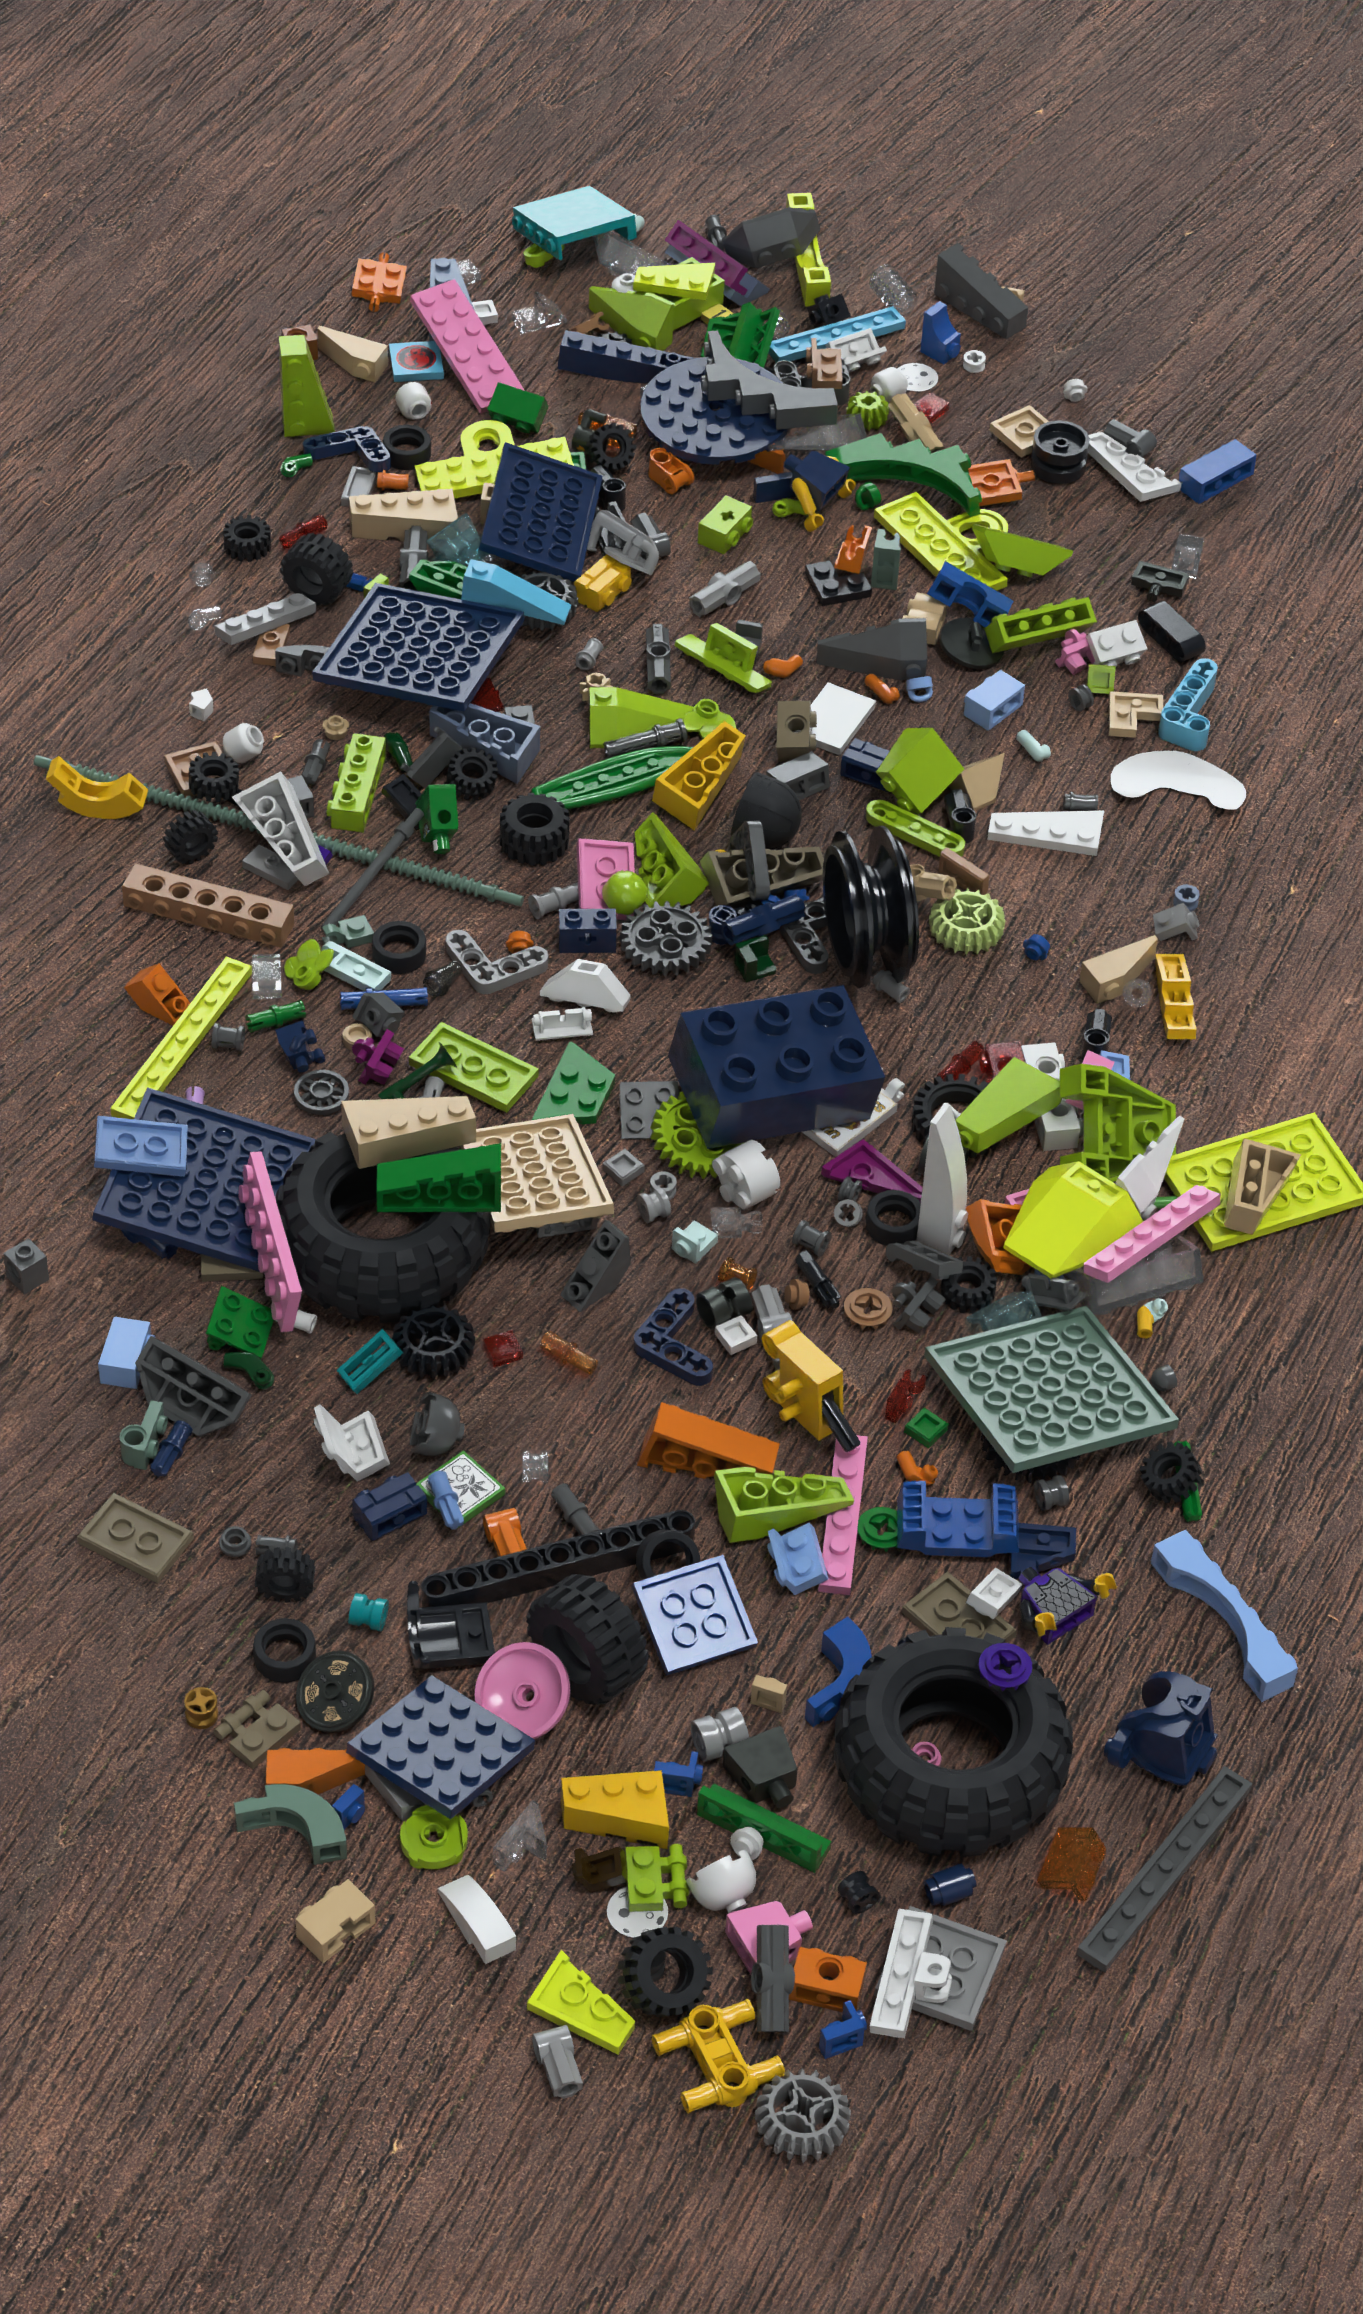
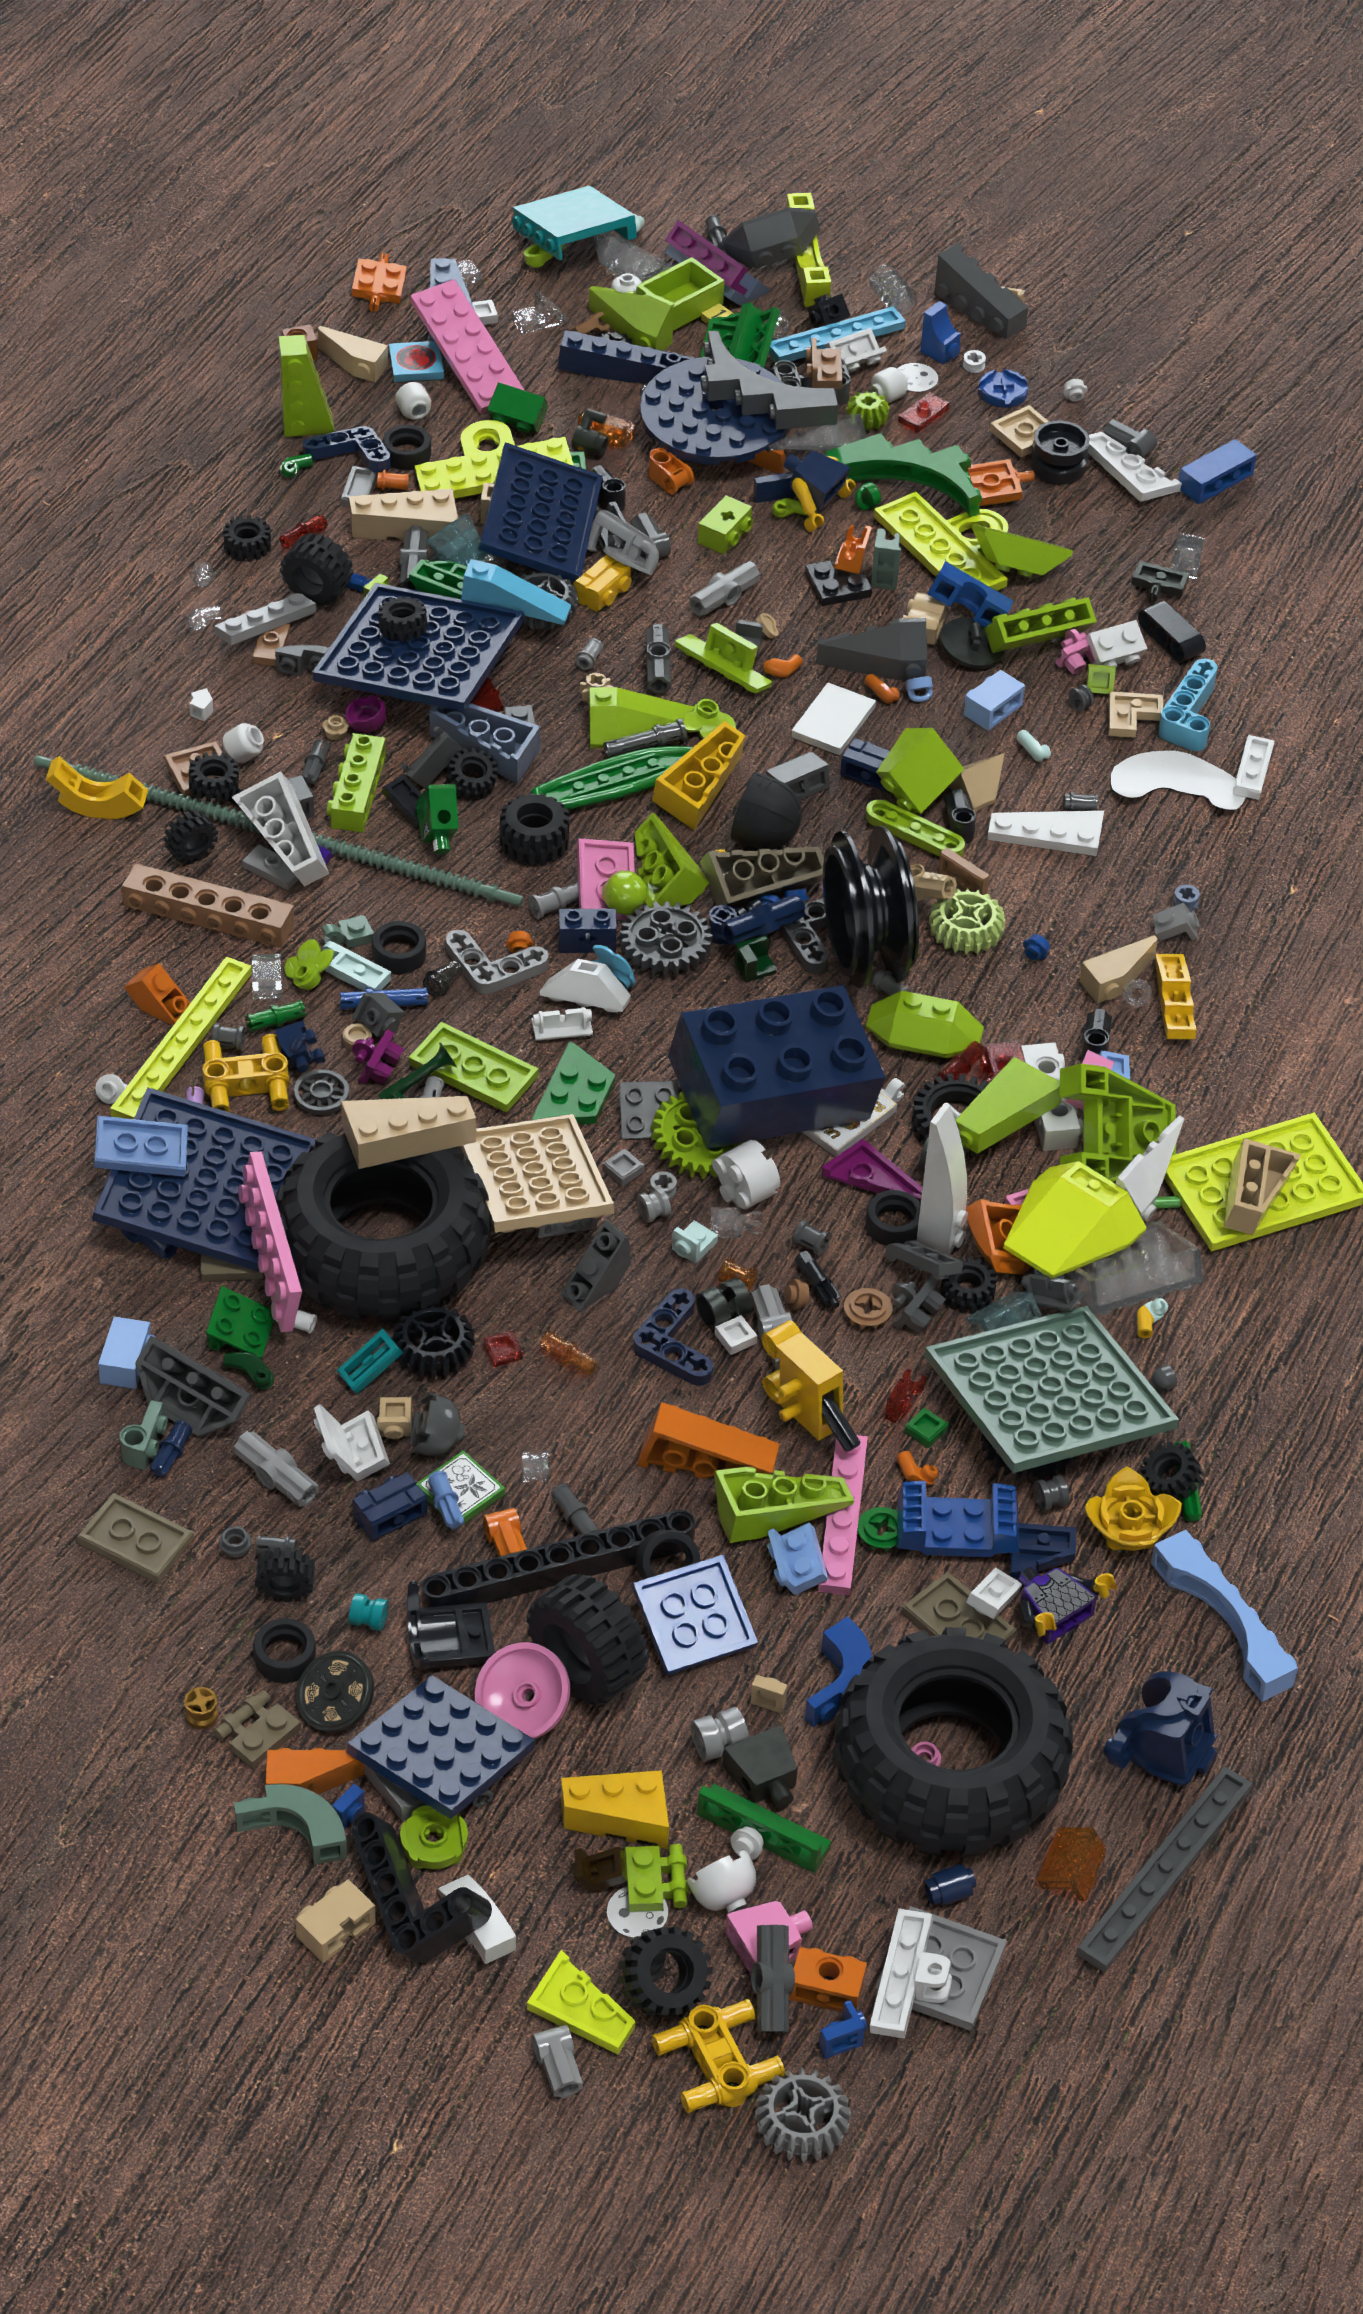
(26, 1266): dark grey brick -> none
(109, 1088): none -> white plate
(246, 1074): none -> yellow piece
(276, 1468): none -> light grey piece
(366, 714): none -> magenta hair
(395, 1417): none -> tan bracket
(398, 749): dark green arm -> none
(401, 833): dark grey bar -> none
(402, 618): none -> black tyre
(413, 1930): none -> black beam
(442, 1182): green wedge -> none
(523, 1834): clear slope -> none
(616, 964): none -> medium azure plate
(624, 440): black tyre -> none
(676, 280): neon yellow wing -> none
(680, 1778): blue bracket -> none
(750, 839): dark grey beam -> none
(769, 625): none -> tan piece
(793, 717): dark tan brick -> none
(838, 1213): light grey bush -> none
(849, 1189): dark grey bush -> none
(858, 1892): black wheel -> none
(914, 423): tan piece -> none
(923, 1024): none -> lime wedge
(1003, 388): none -> blue tile
(1009, 1655): dark purple gear -> none
(1130, 1513): none -> yellow brick
(1151, 1233): bright pink plate -> none
(1253, 767): none -> white tile

